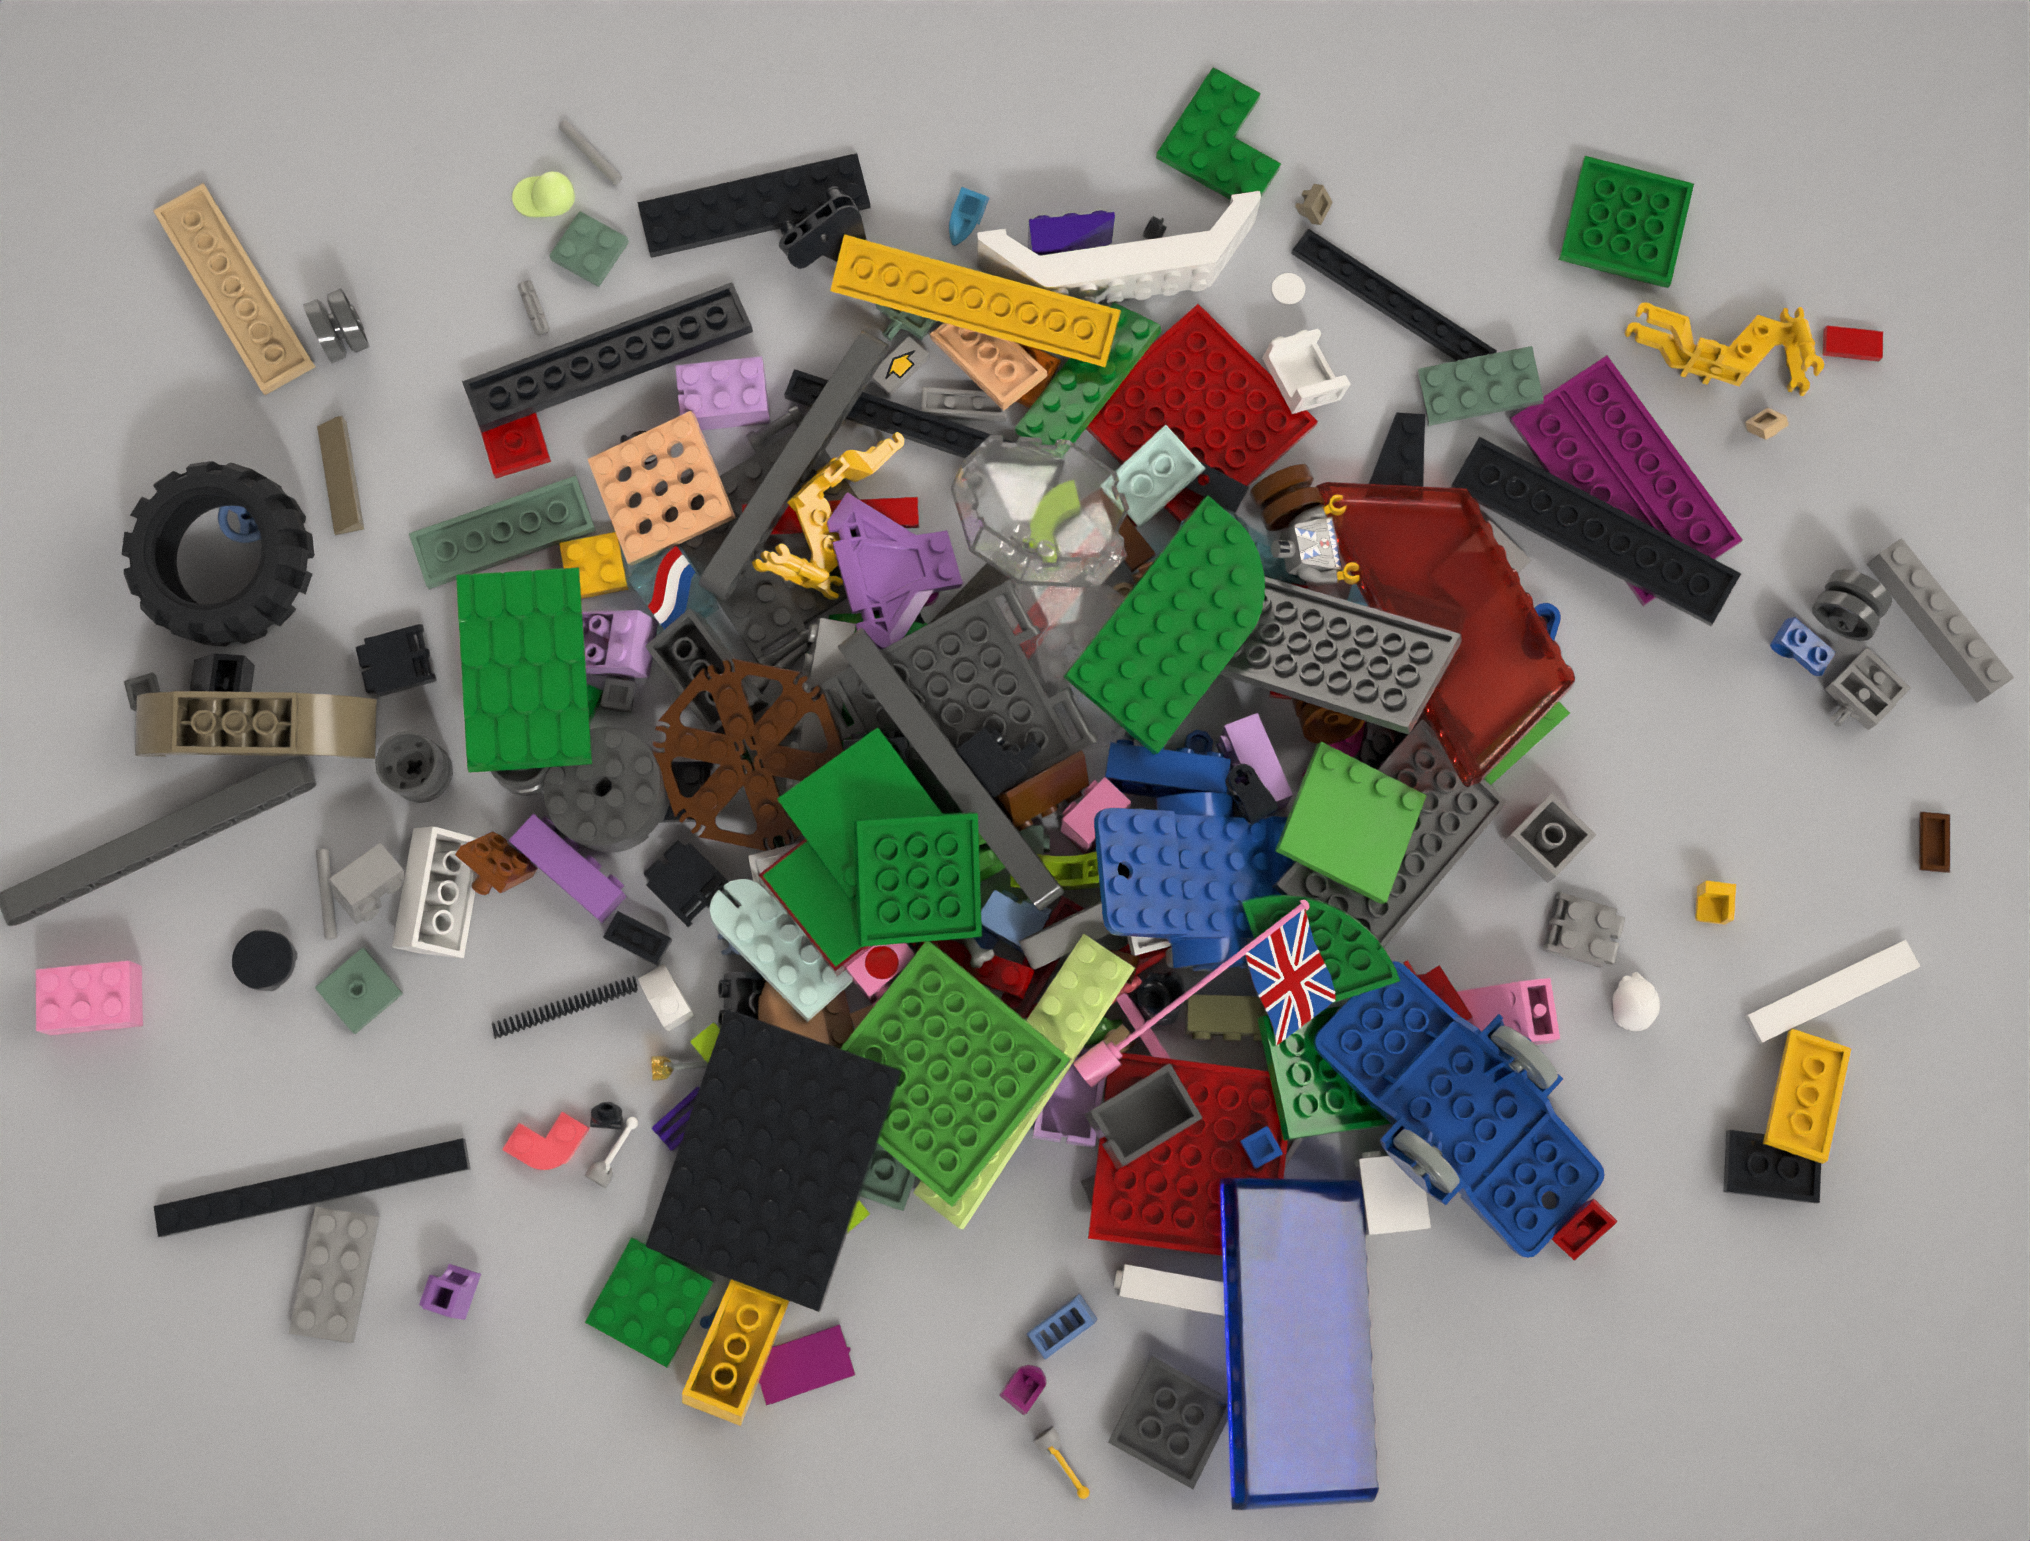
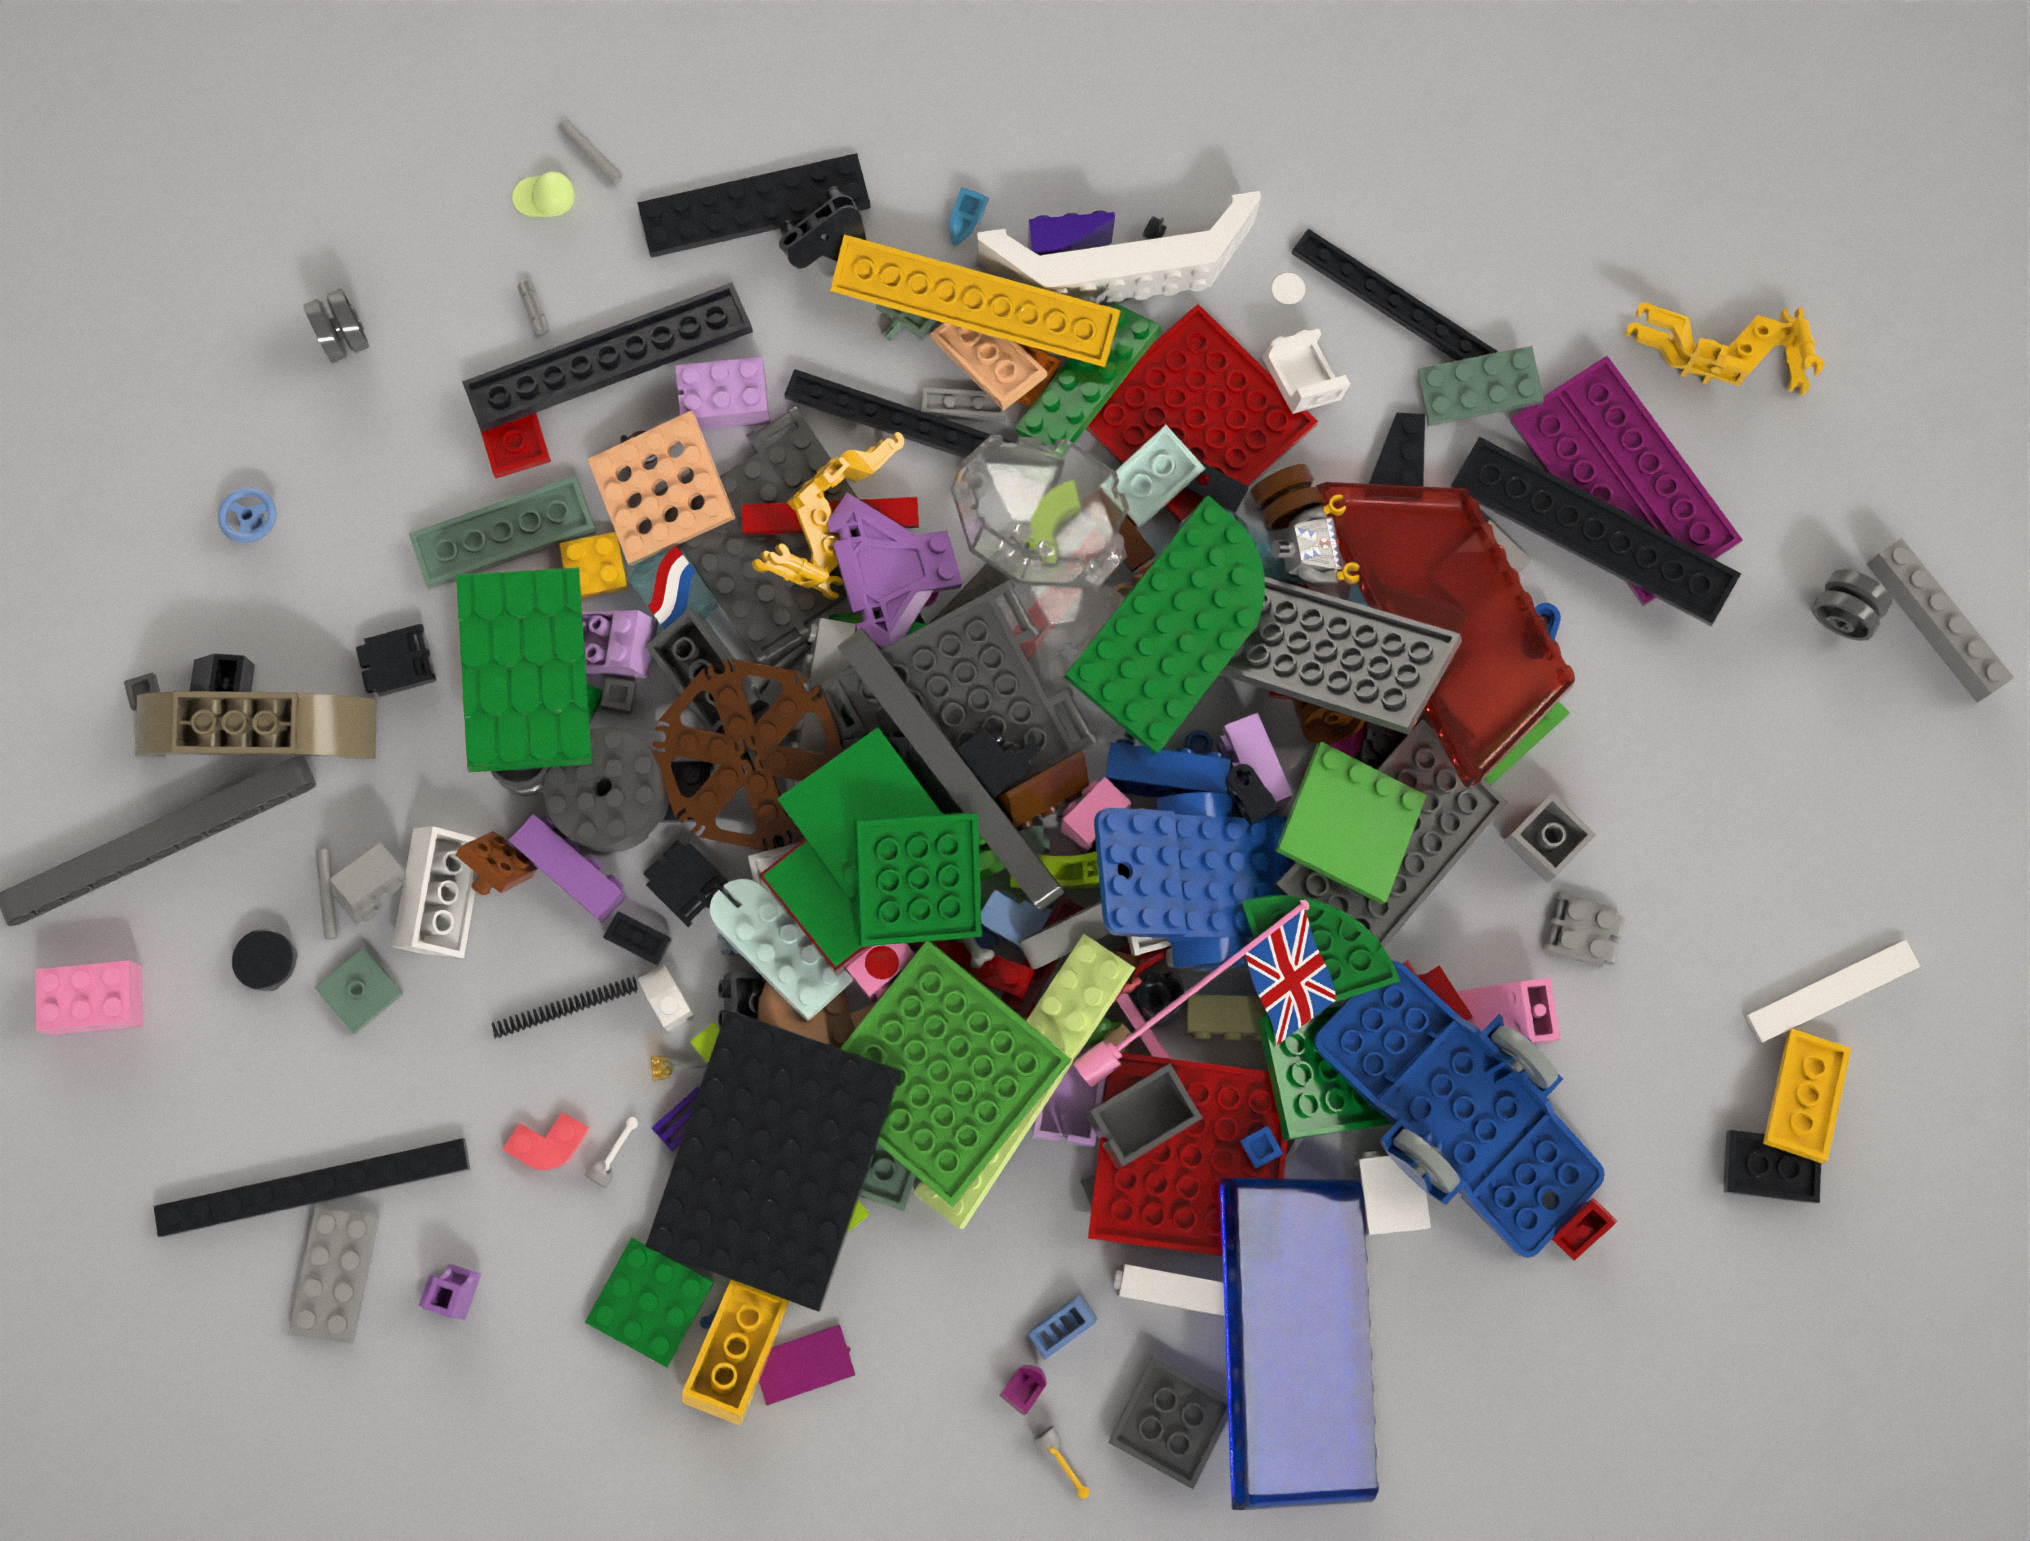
(156, 542): black tyre -> none
(234, 289): tan plate -> none
(340, 476): dark tan slope -> none
(398, 763): dark grey wheel -> none
(589, 248): sand green plate -> none
(606, 1116): black plate -> none
(793, 465): dark grey beam -> none
(900, 366): light grey tile -> none
(1205, 140): green plate -> none
(1316, 204): dark tan tile -> none
(1626, 222): green plate -> none
(1635, 1003): white hair -> none
(1715, 902): yellow panel -> none
(1766, 423): tan plate -> none
(1800, 643): blue plate -> none
(1853, 343): red tile -> none
(1866, 690): light grey plate -> none
(1934, 842): reddish brown tile -> none

